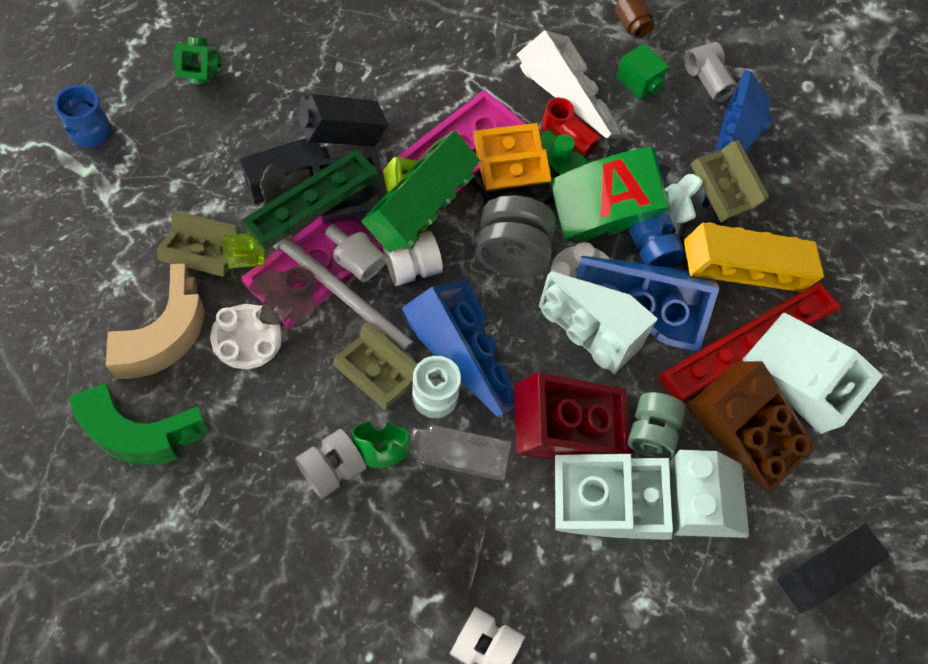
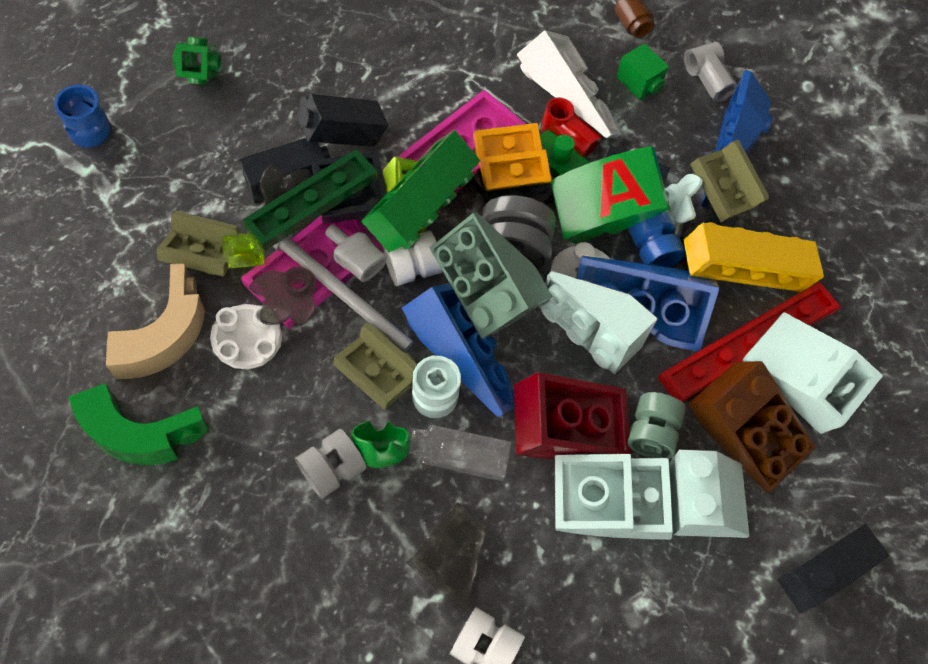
(489, 275): none -> sand green slope

